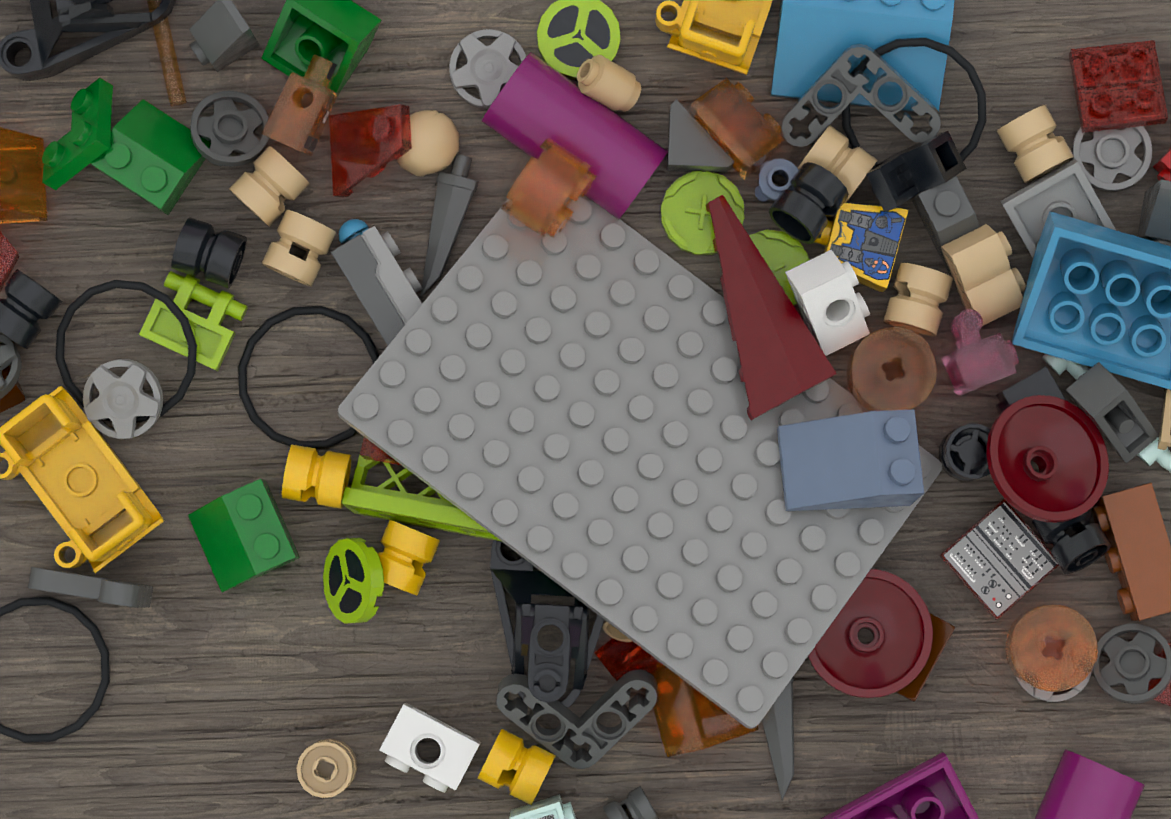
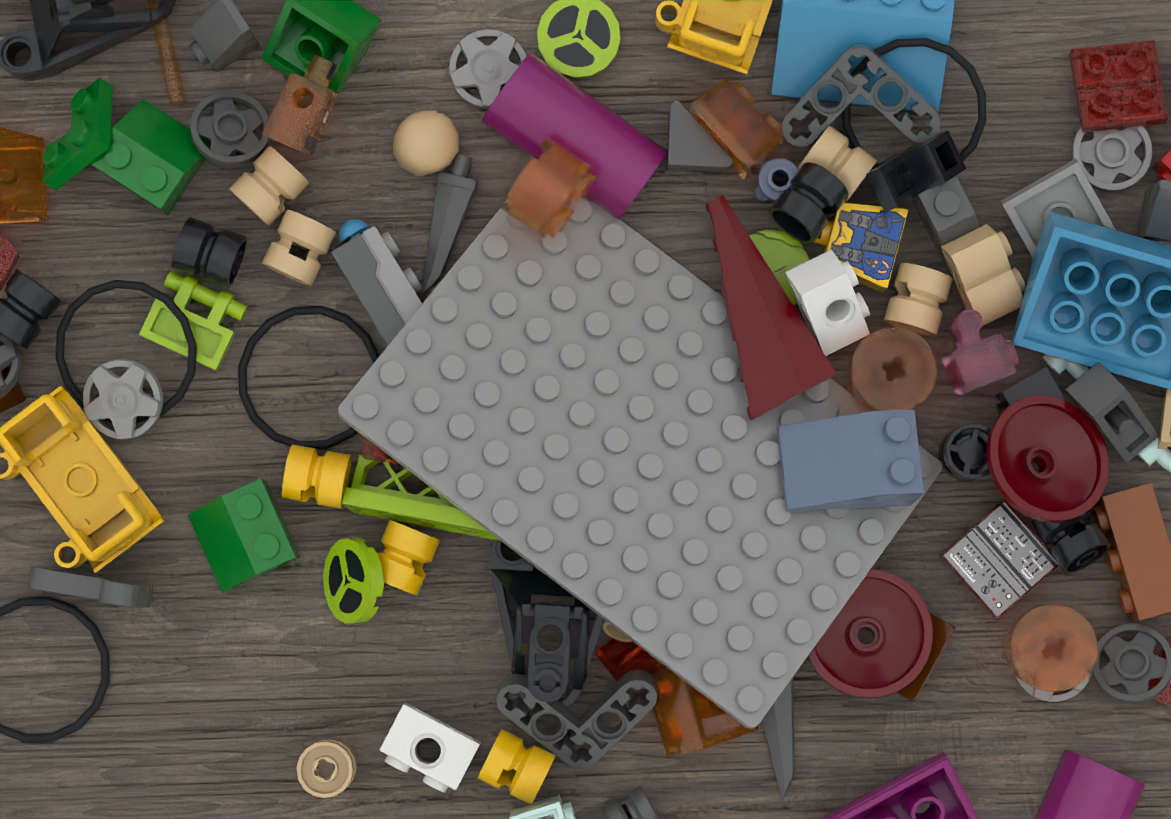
(365, 144): clear red wing -> none
(608, 83): tan brick -> none
(685, 211): lime tile -> none
(1035, 143): tan wheel -> none

